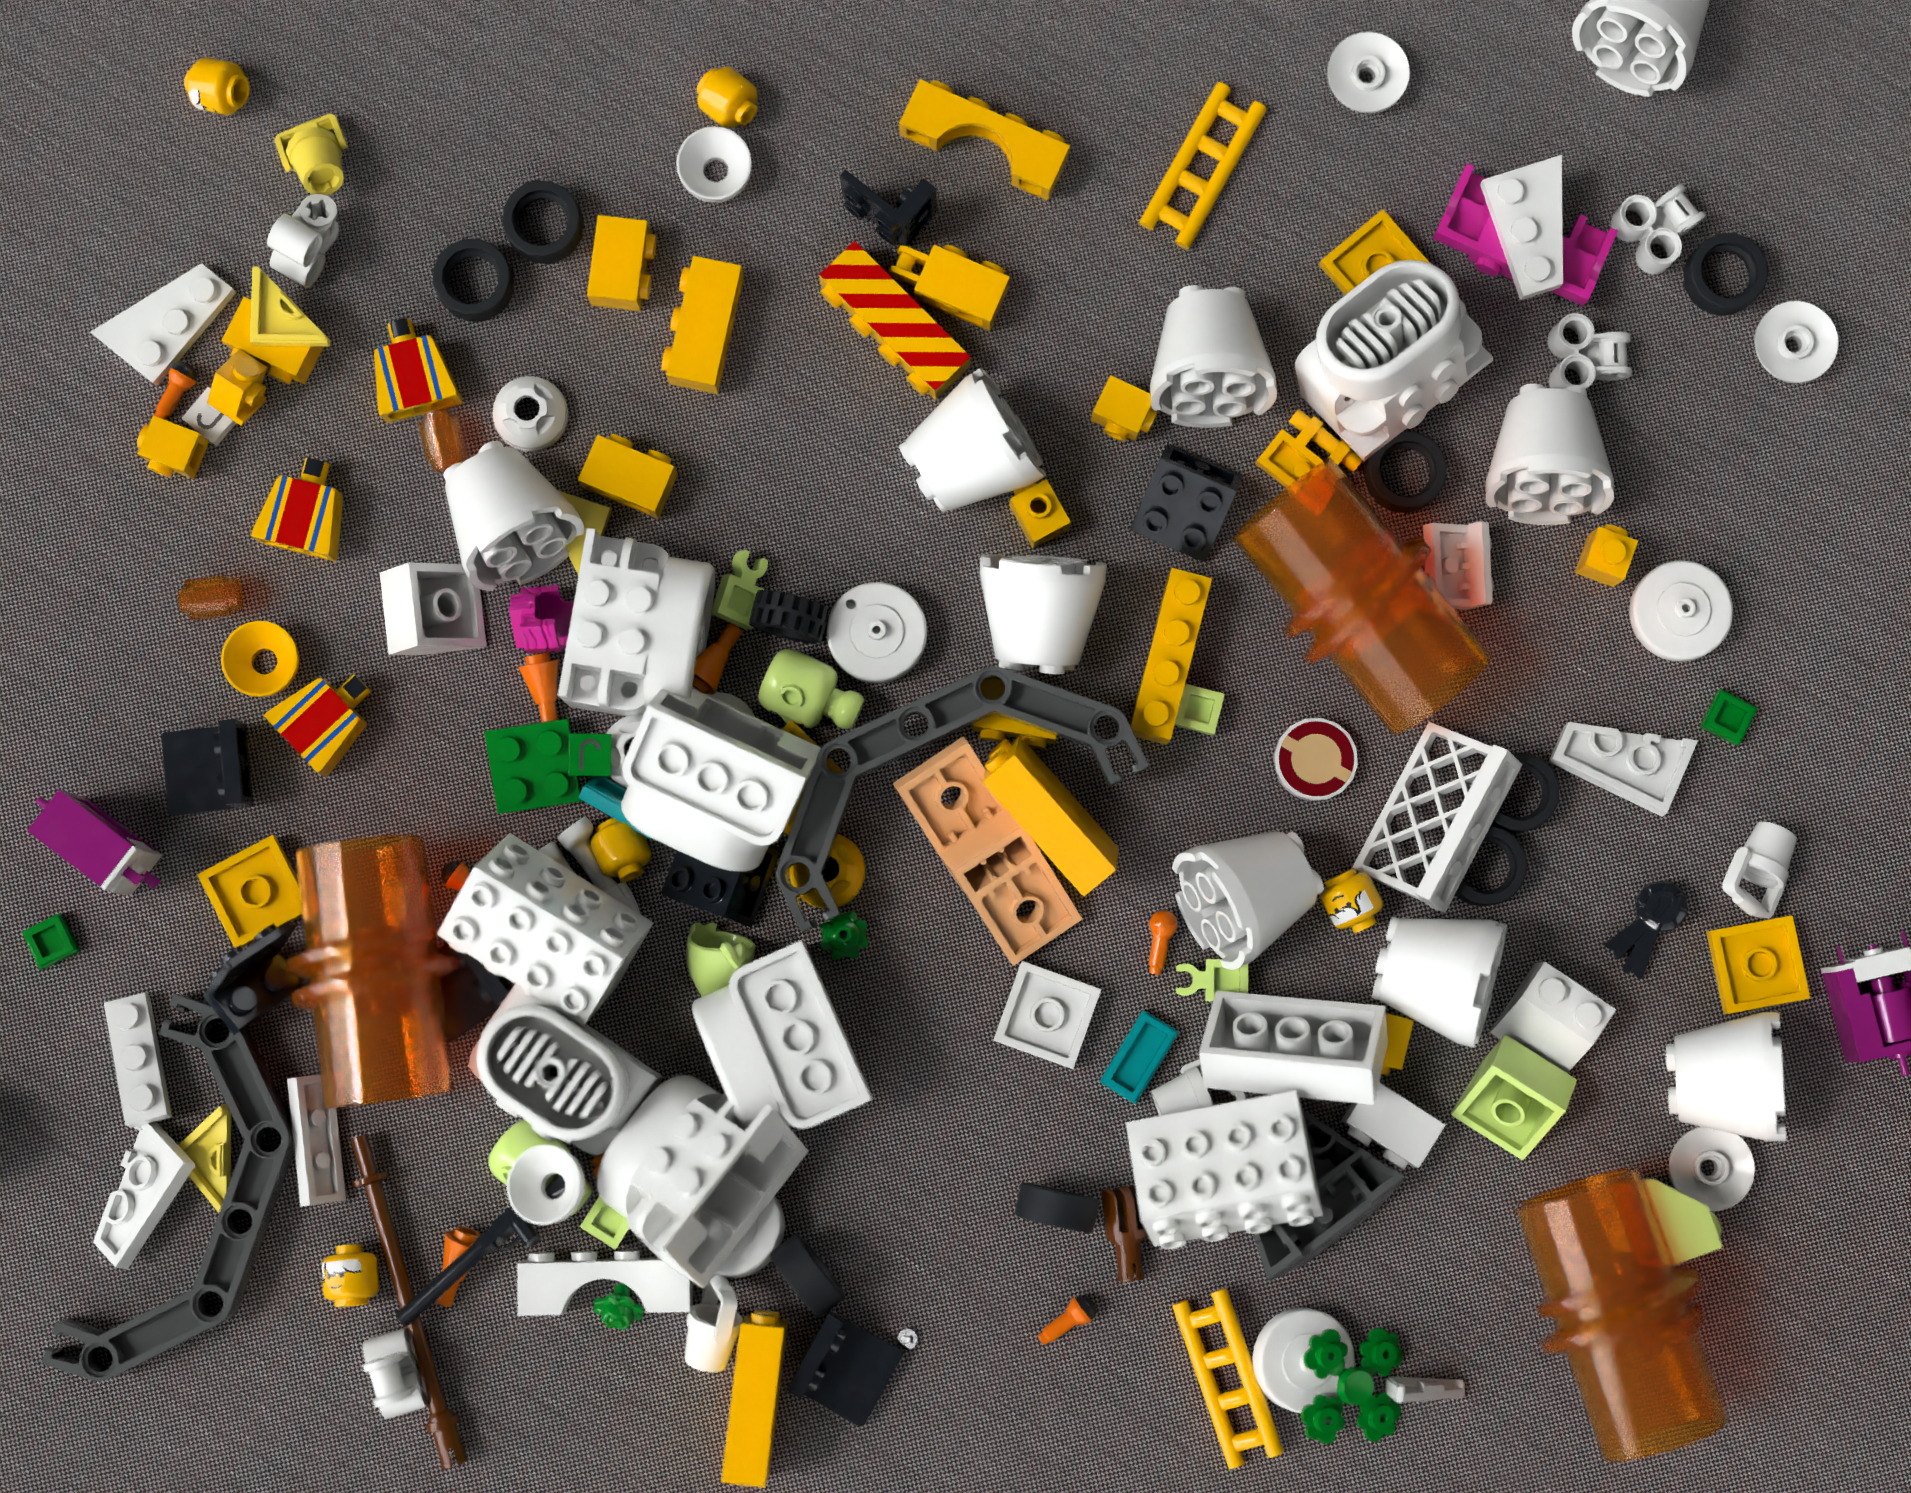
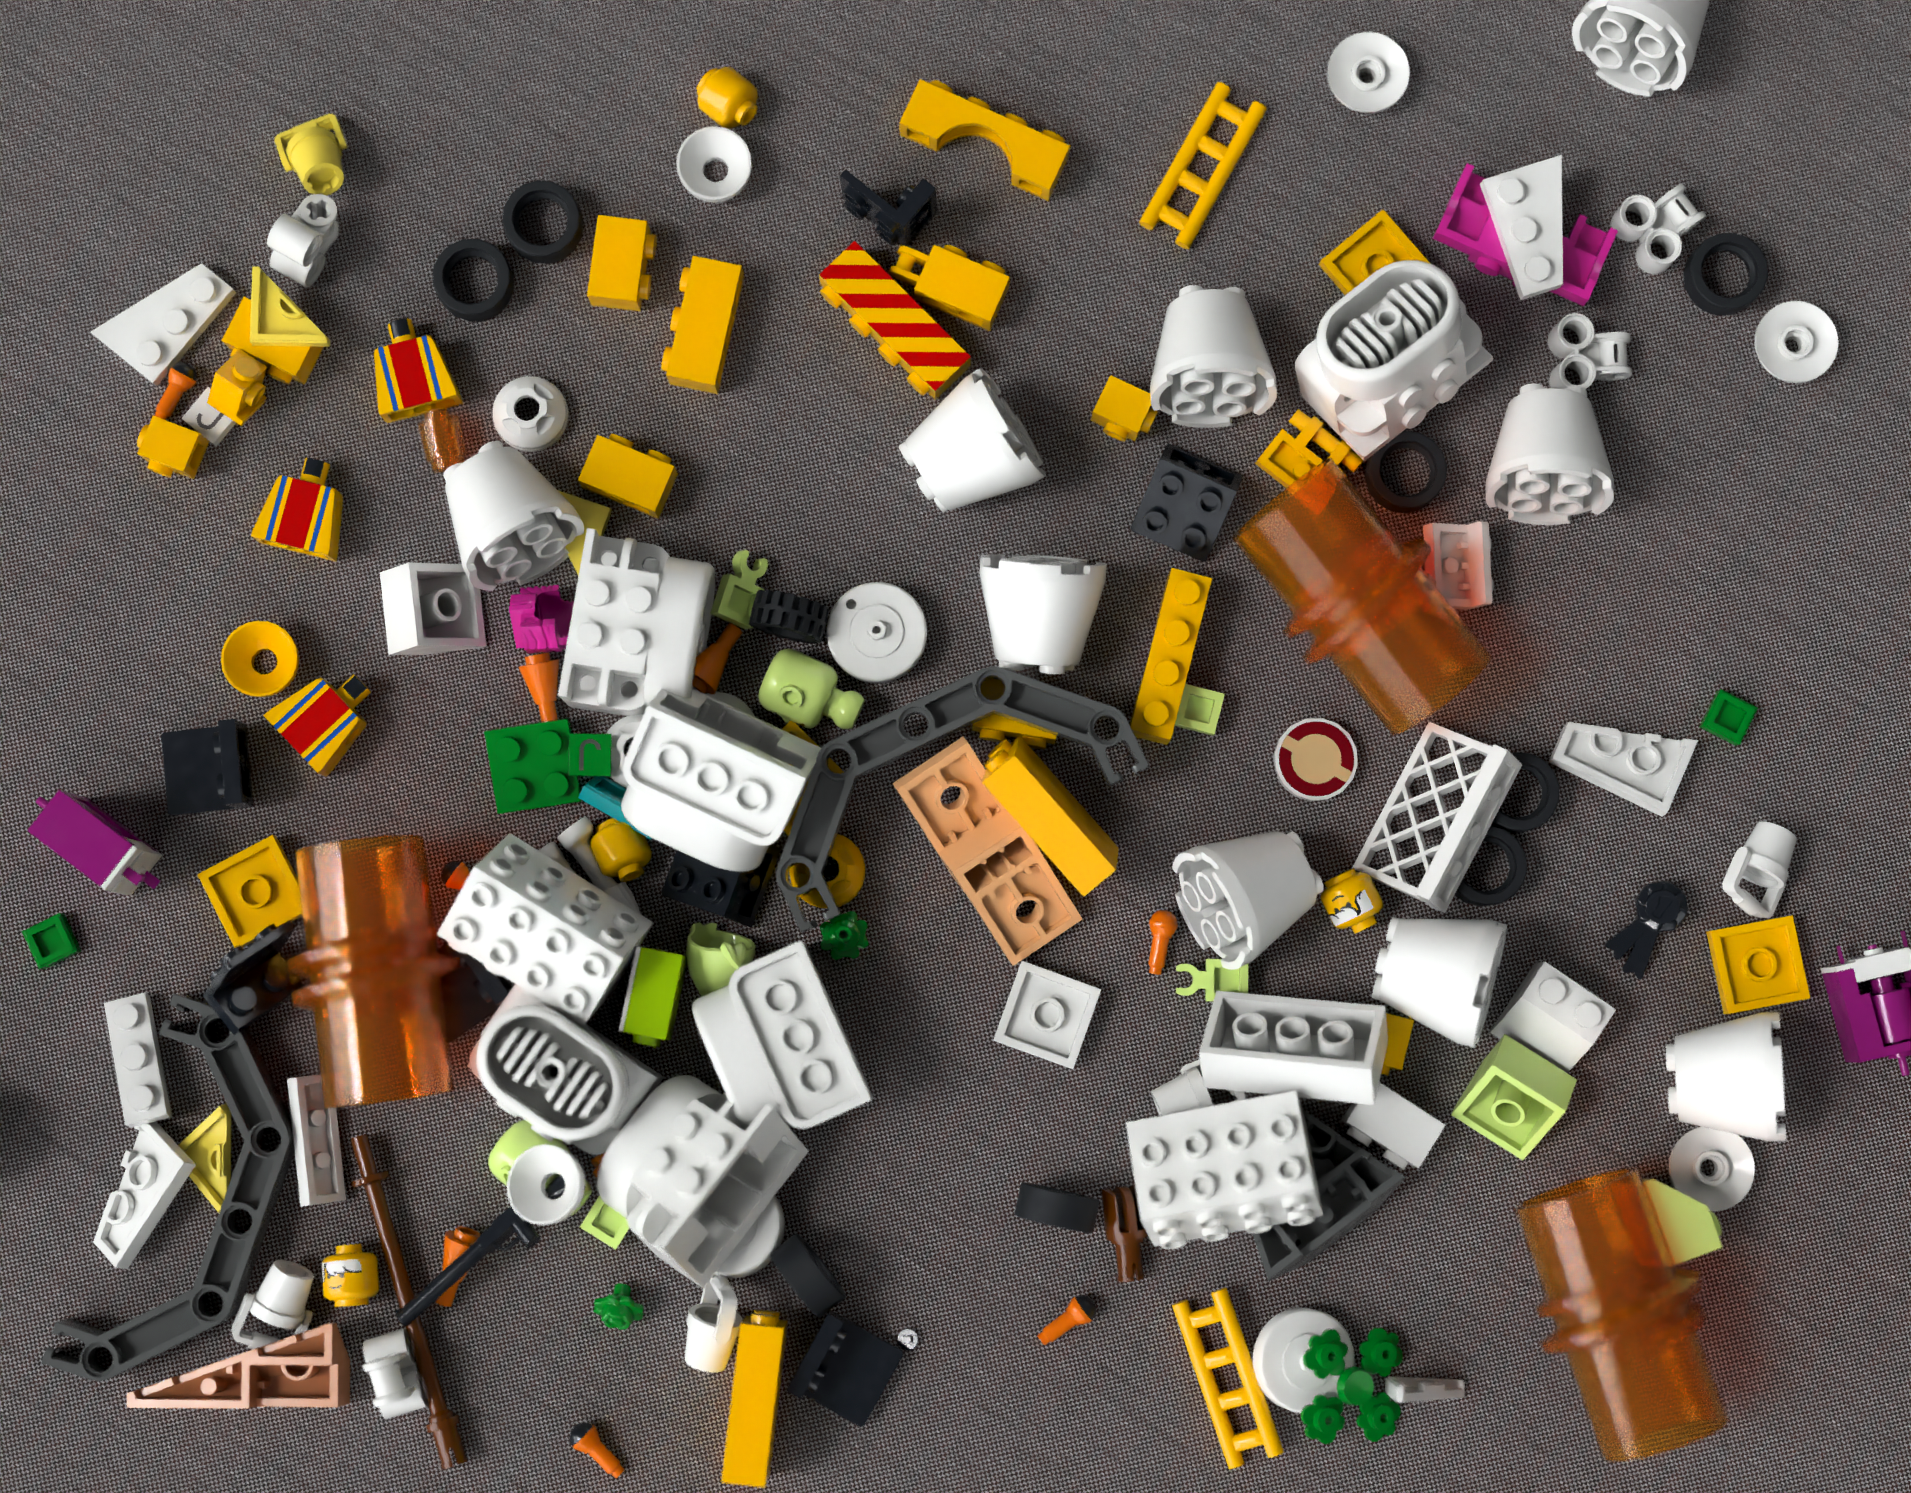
(210, 597): clear orange brick -> none
(217, 86): yellow head -> none
(277, 1302): none -> white piece
(291, 1372): none -> nougat wedge
(549, 1284): white arch -> none
(586, 1439): none -> orange piece
(653, 995): none -> lime piece
(1039, 513): yellow brick -> none
(1138, 1056): teal tile -> none
(1606, 555): yellow brick -> none
(1681, 611): white wheel -> none

